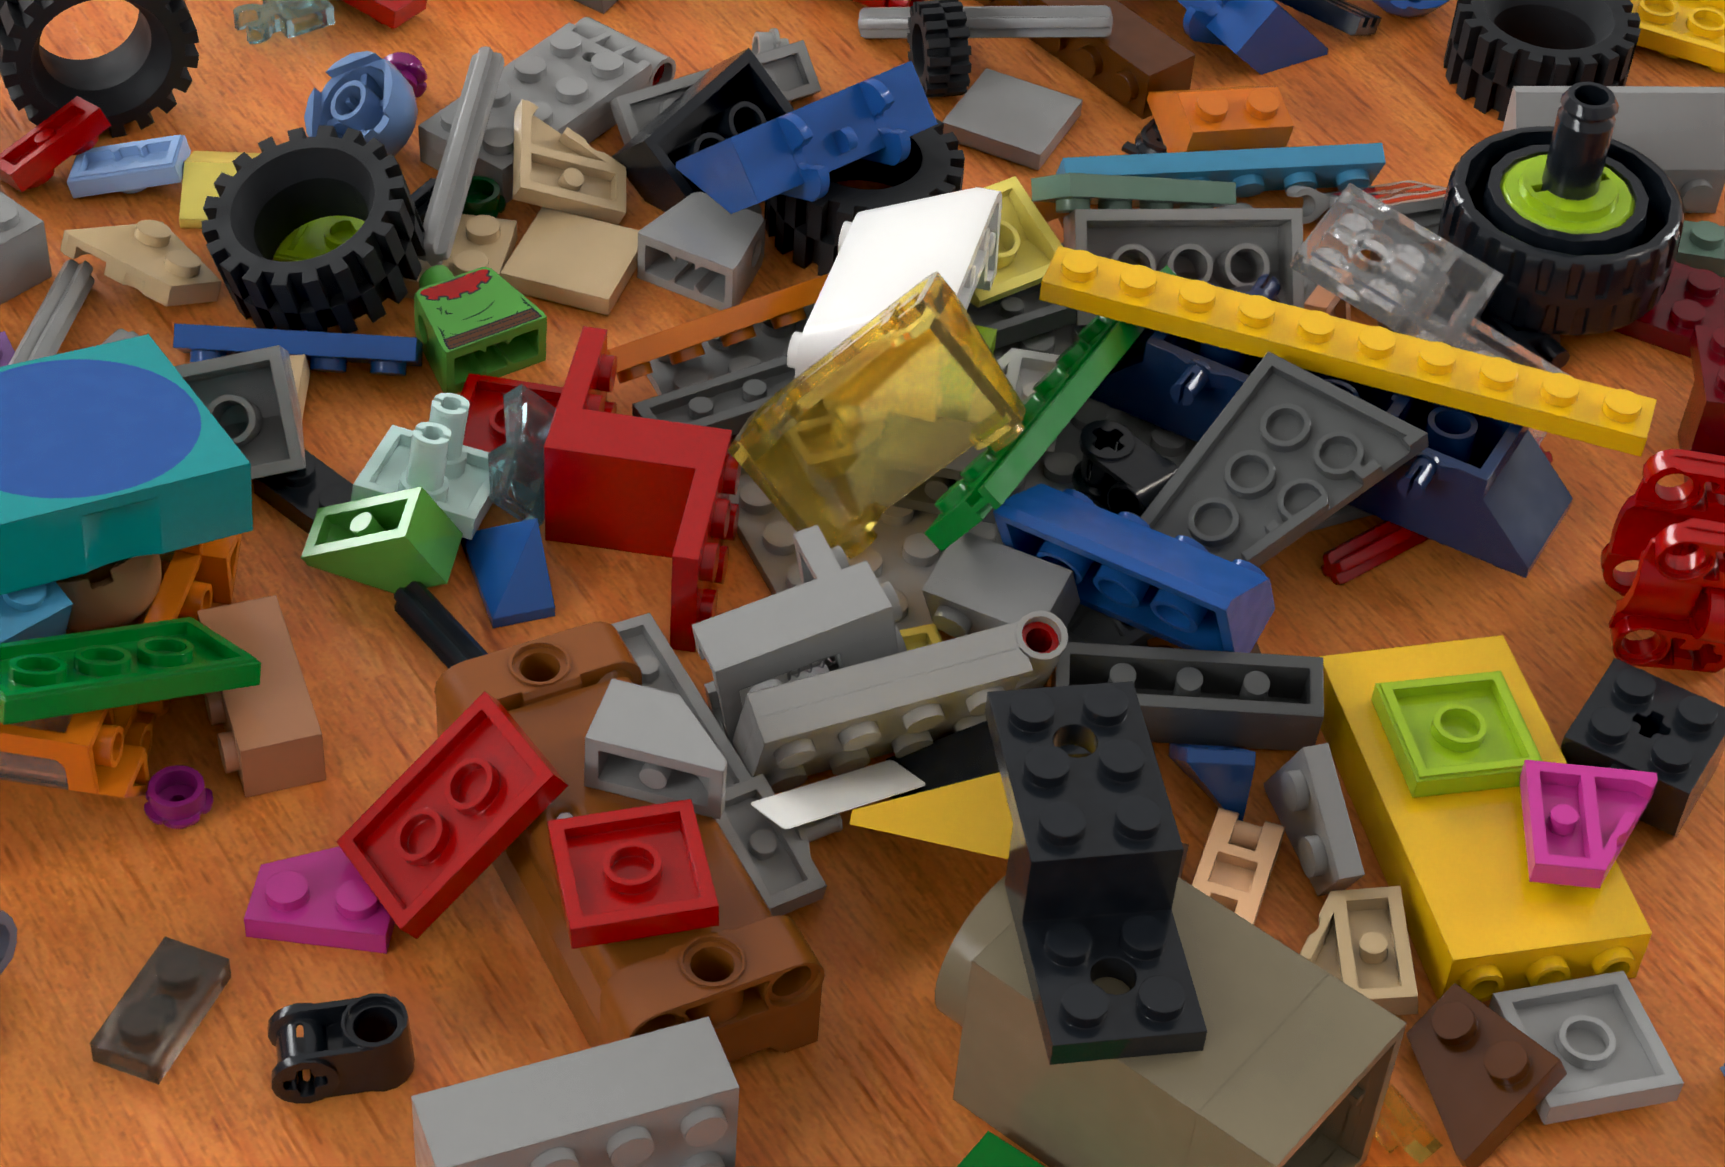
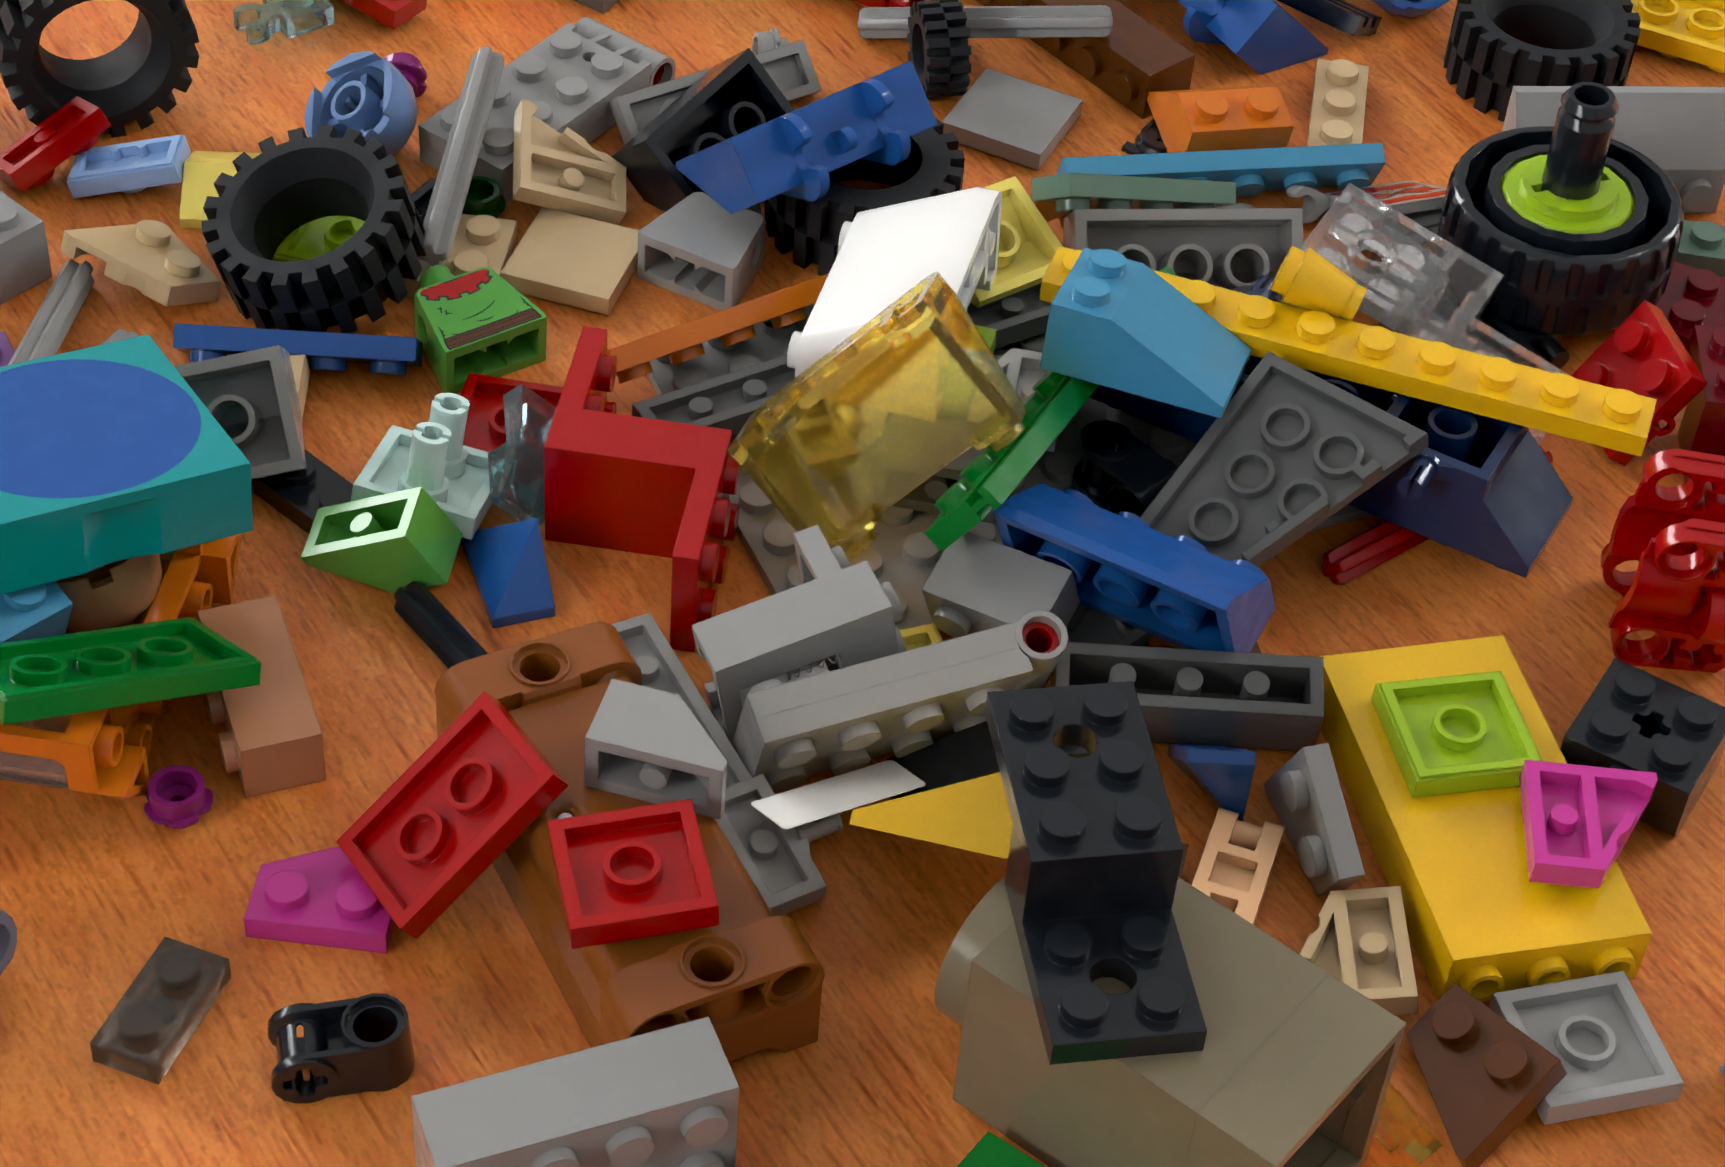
(1140, 336): none -> dark azure slope
(1316, 284): none -> yellow cone
(1337, 103): none -> tan plate
(1649, 361): none -> red plate

